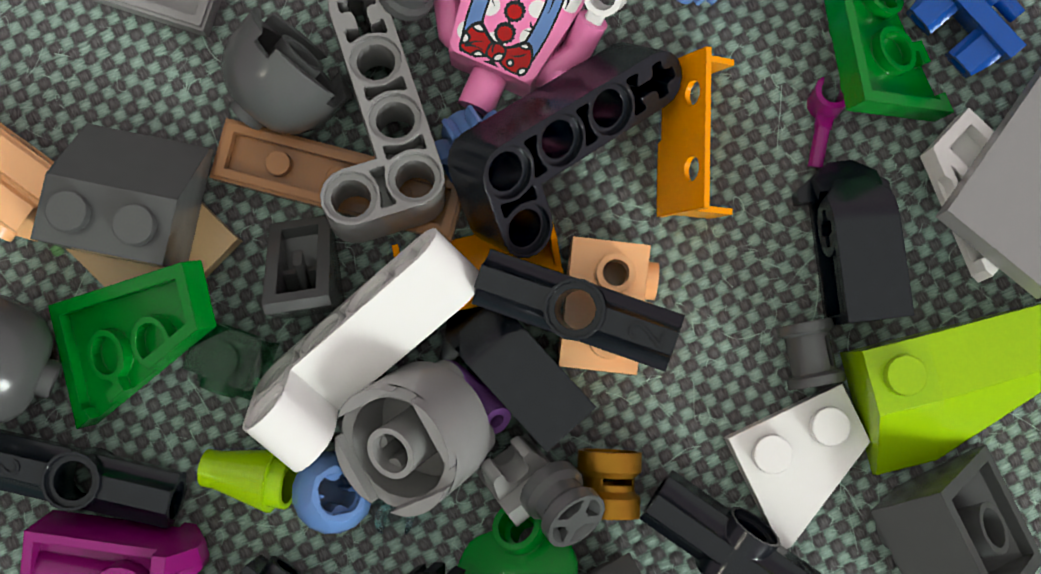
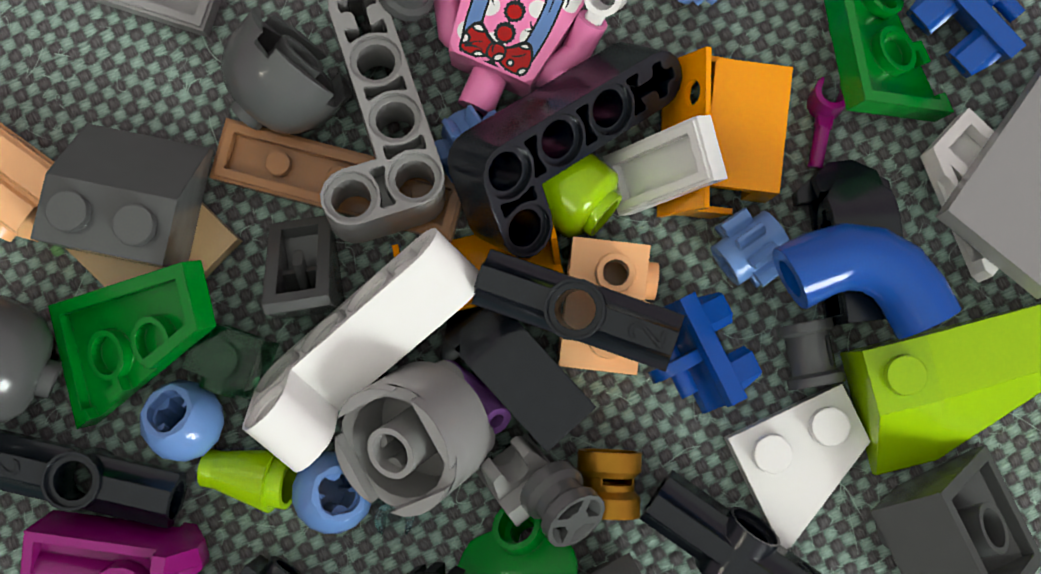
(181, 420): none -> medium blue piece
(583, 197): none -> lime head
(667, 165): none -> white tile
(699, 360): none -> blue hips
(748, 247): none -> medium blue gear
(751, 125): none -> light orange panel
(871, 262): none -> blue cylinder

